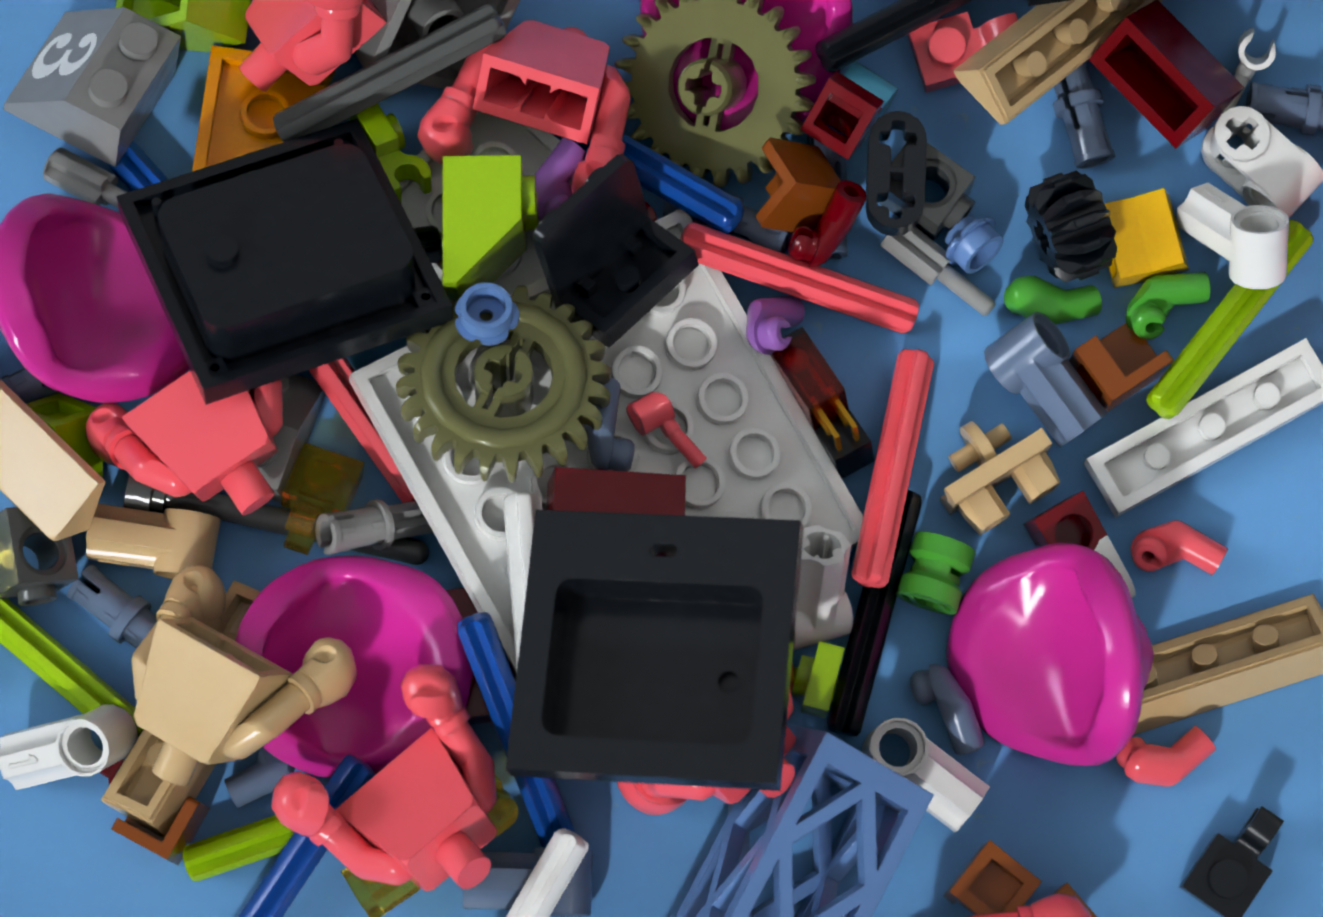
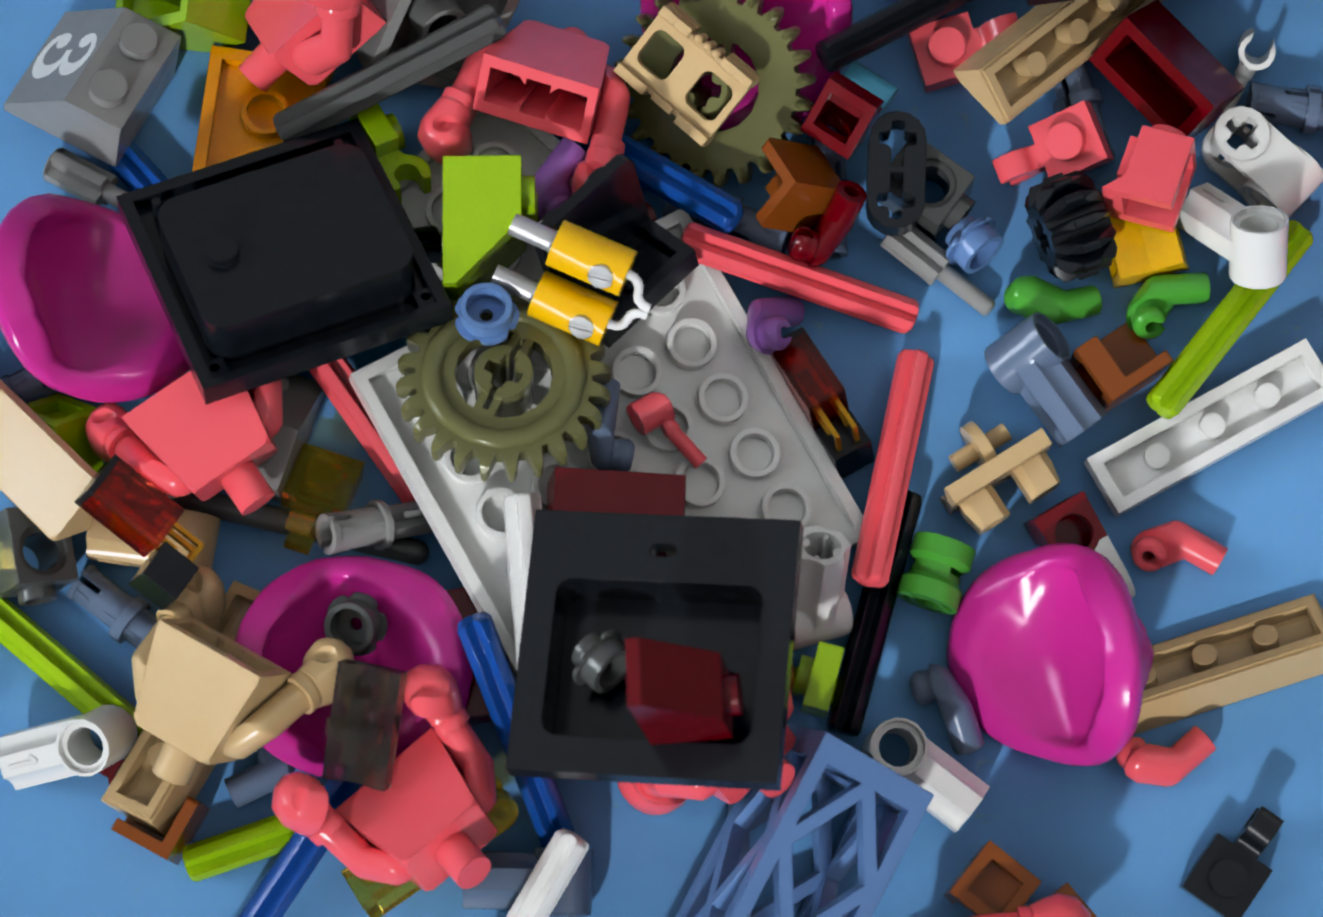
(142, 519): none -> piece
(339, 622): none -> dark grey plate
(364, 724): none -> clear smoke hips
(584, 257): none -> yellow piece
(600, 661): none -> dark grey plate
(680, 692): none -> dark red slope
(698, 58): none -> tan piece
(1063, 144): none -> coral plate
(1153, 178): none -> coral window

